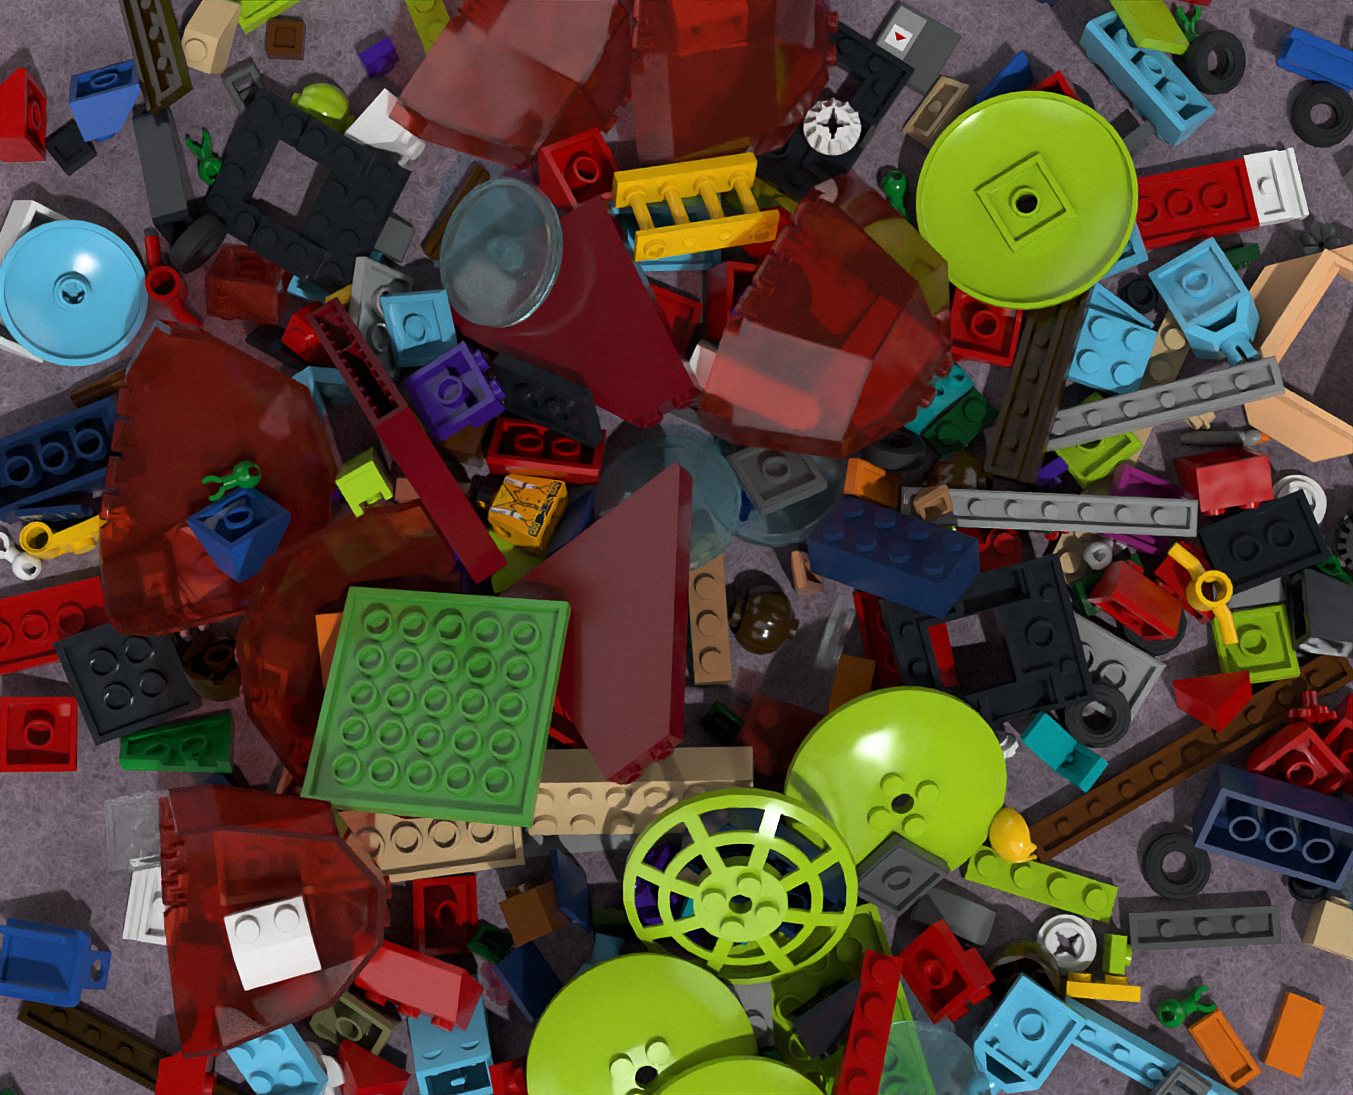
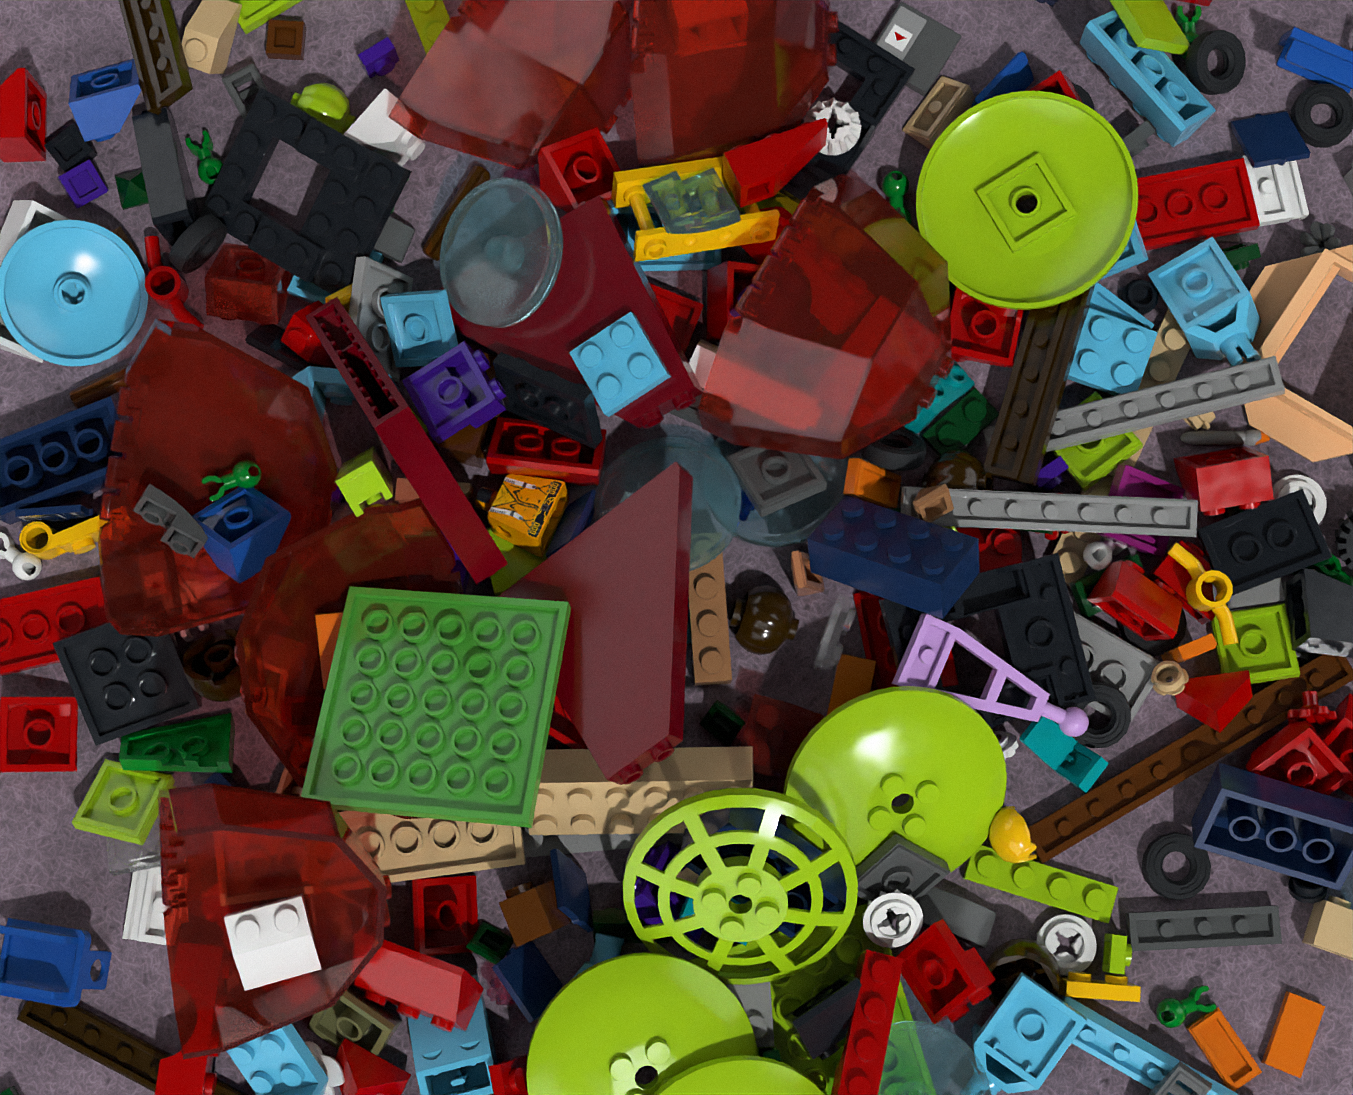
(82, 184): none -> dark purple plate
(122, 802): none -> lime tile
(131, 189): none -> dark green slope
(182, 530): none -> dark grey slope
(620, 364): none -> medium azure plate
(691, 204): none -> clear light blue slope
(767, 165): none -> red slope
(908, 921): none -> white gear
(927, 657): none -> lavender plate
(1165, 671): none -> tan plate
(1190, 649): none -> orange tile
(1270, 139): none -> dark blue piece

